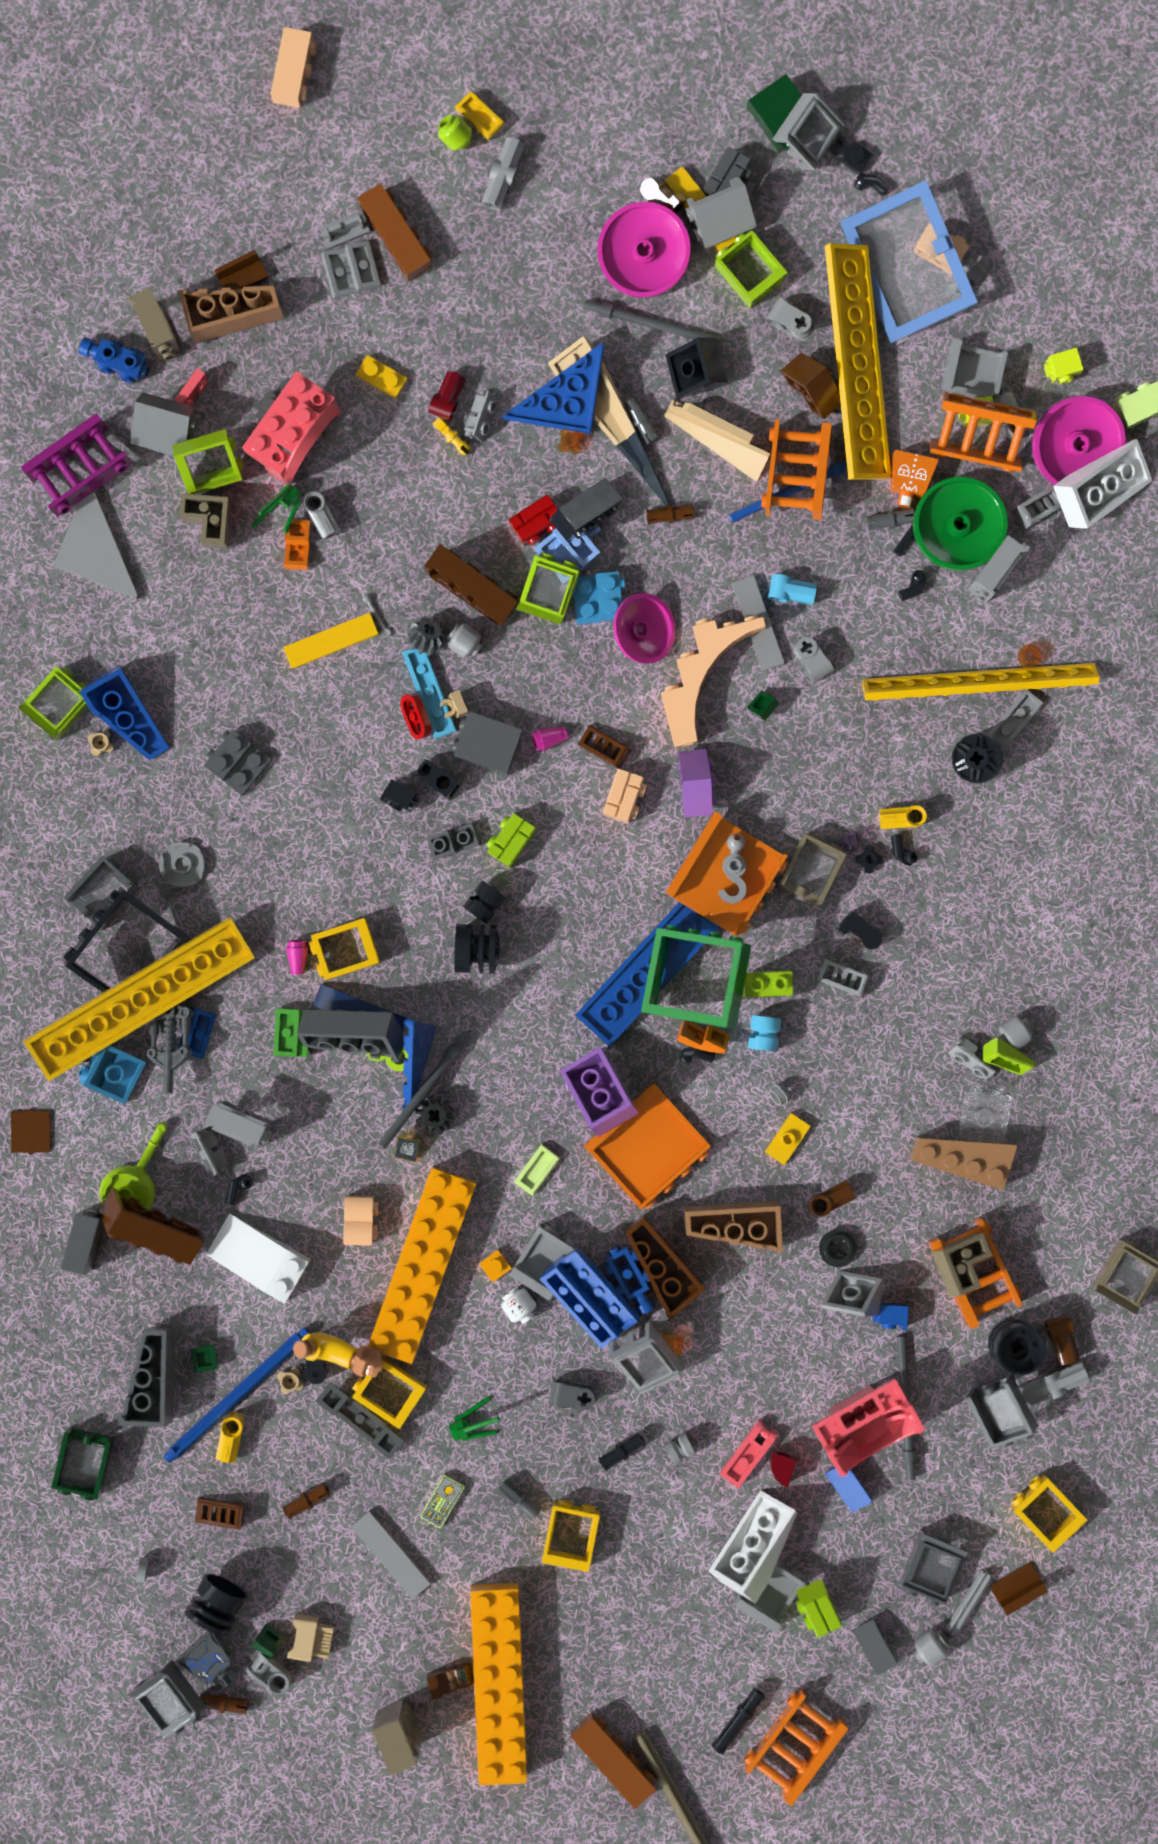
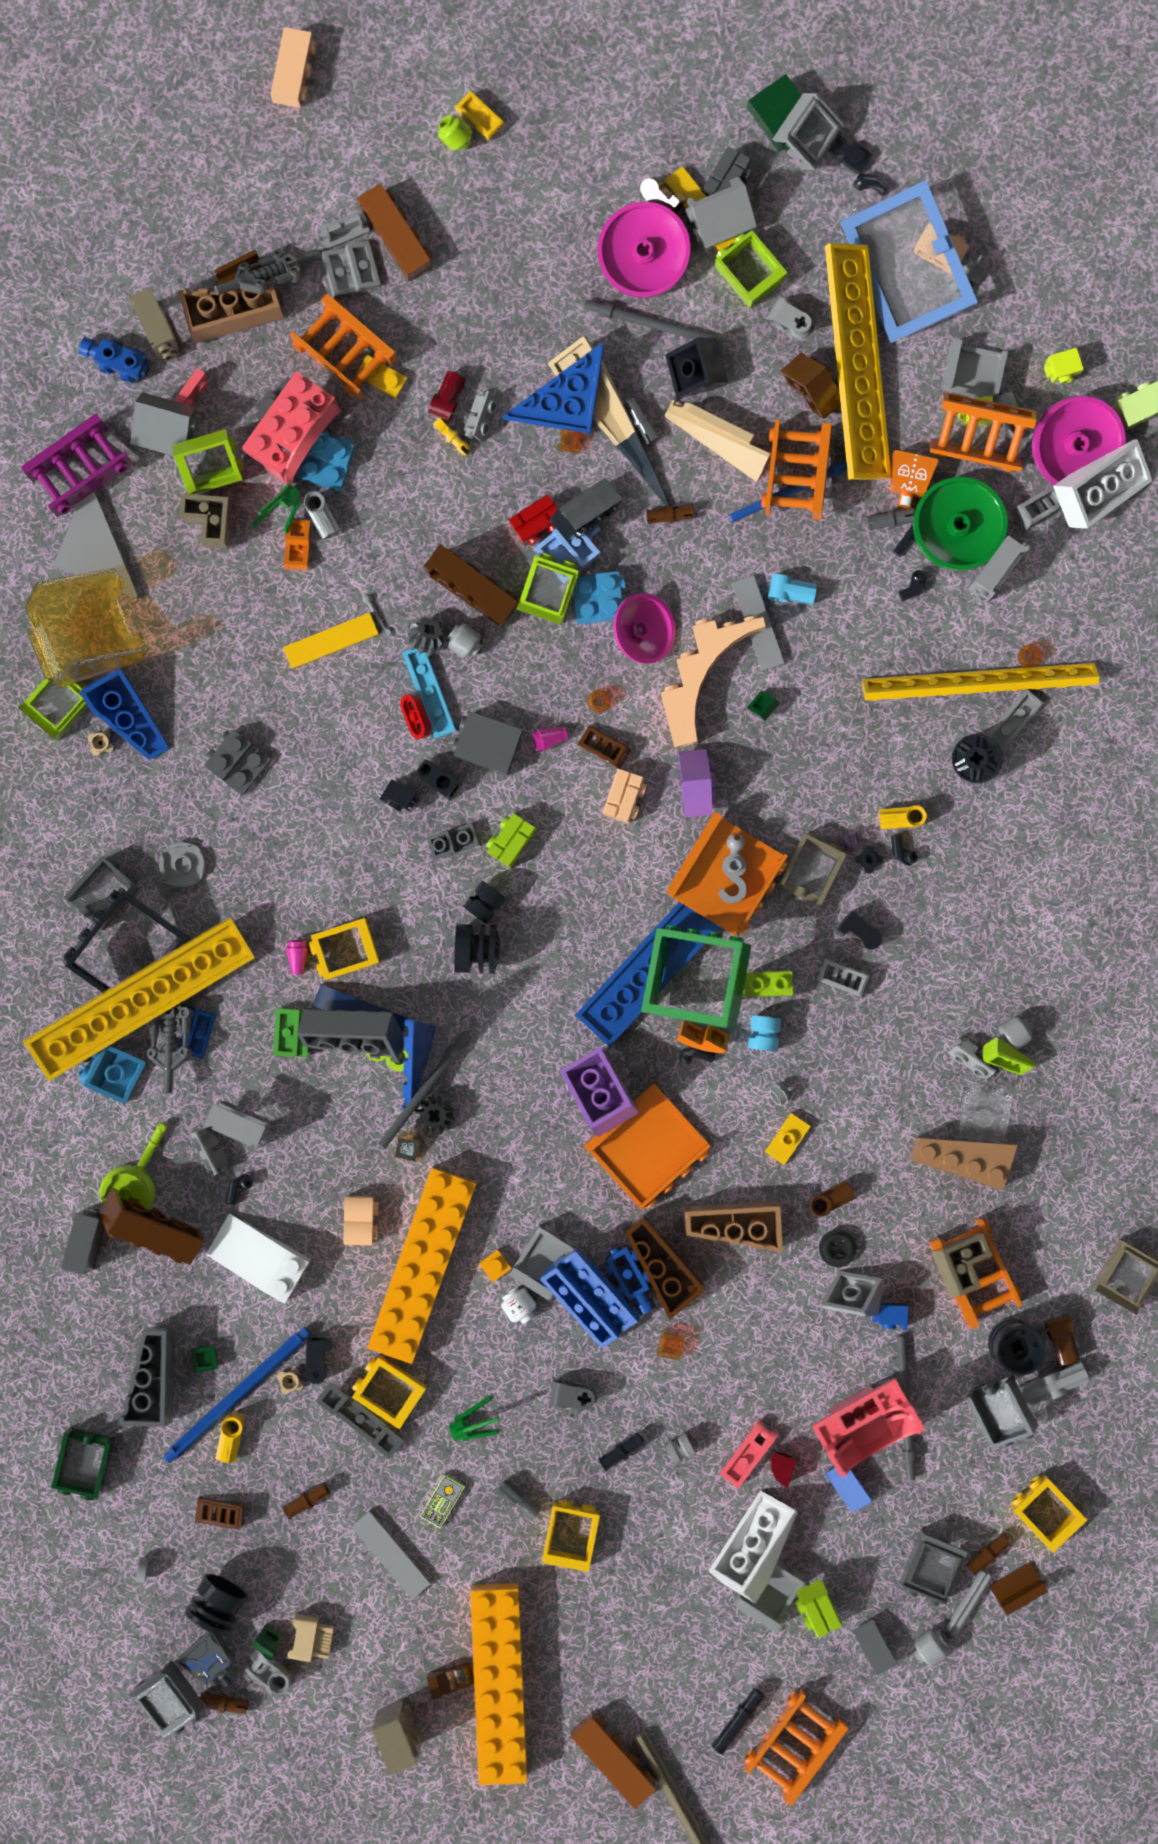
(30, 1131): reddish brown piece -> none
(81, 627): none -> clear yellow windscreen
(270, 267): none -> dark grey bar
(327, 462): none -> dark azure plate
(333, 1349): piece -> none
(349, 324): none -> orange fence
(457, 705): tan tile -> none
(502, 173): light grey piece -> none
(537, 1169): yellowish green tile -> none
(602, 694): none -> clear orange plate
(646, 1360): light grey window -> none
(814, 663): light grey piece -> none
(988, 1554): none -> reddish brown pin

